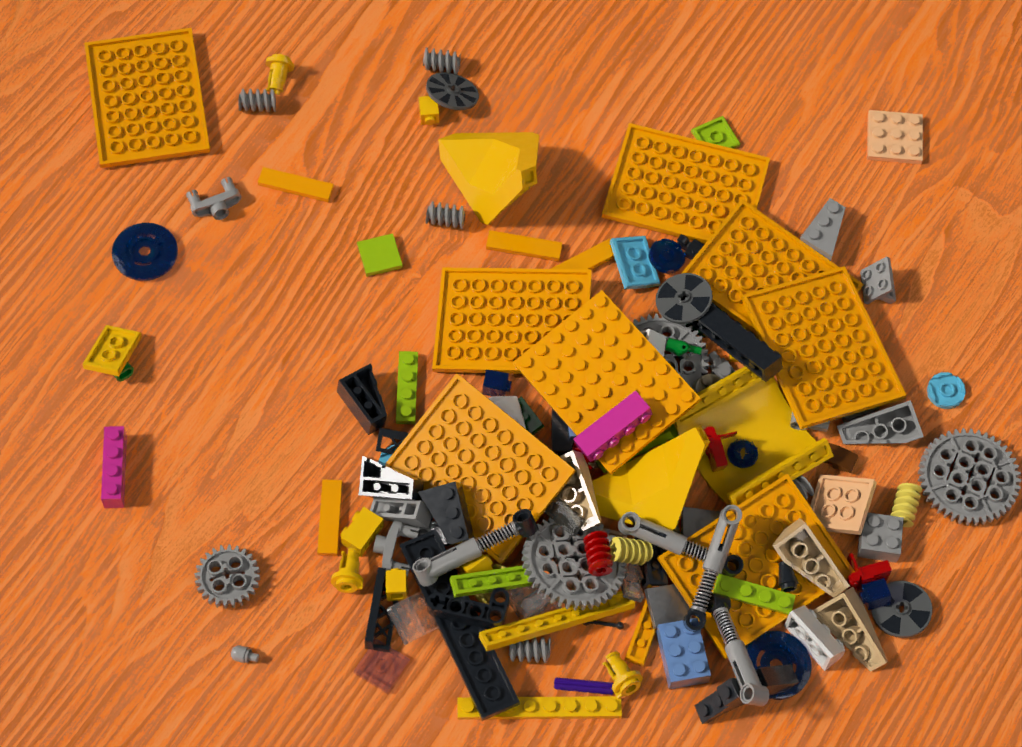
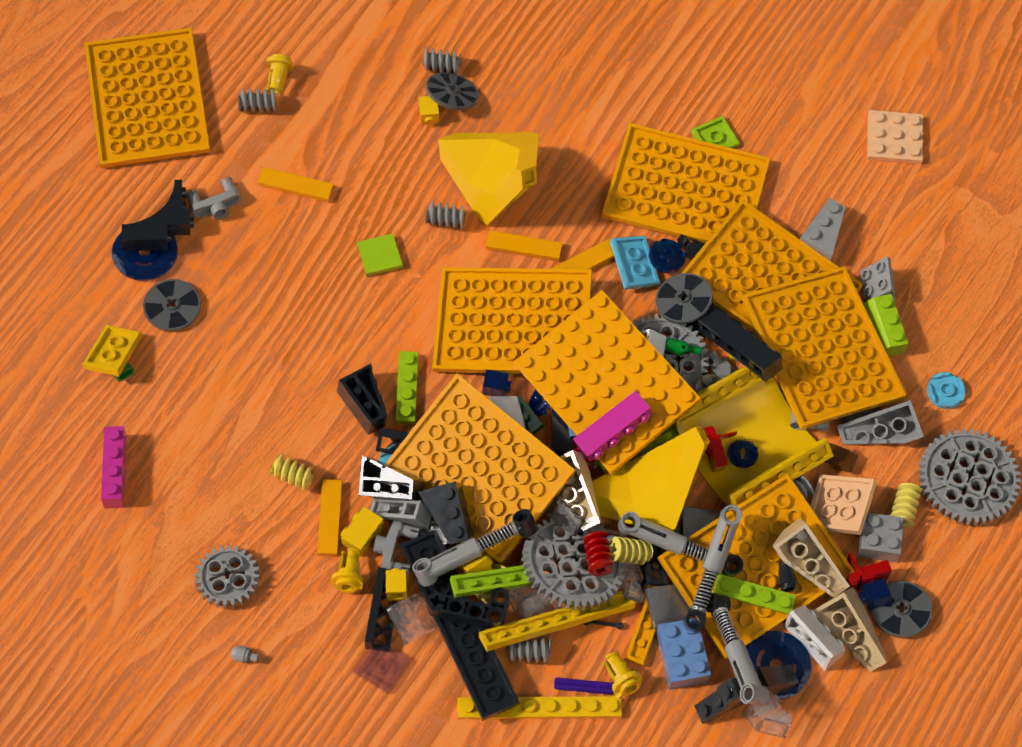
(156, 231): none -> black arch
(175, 292): none -> dark grey piece
(291, 472): none -> light yellow piece
(535, 404): none -> clear blue gear
(770, 718): none -> clear slope
(887, 324): none -> lime slope

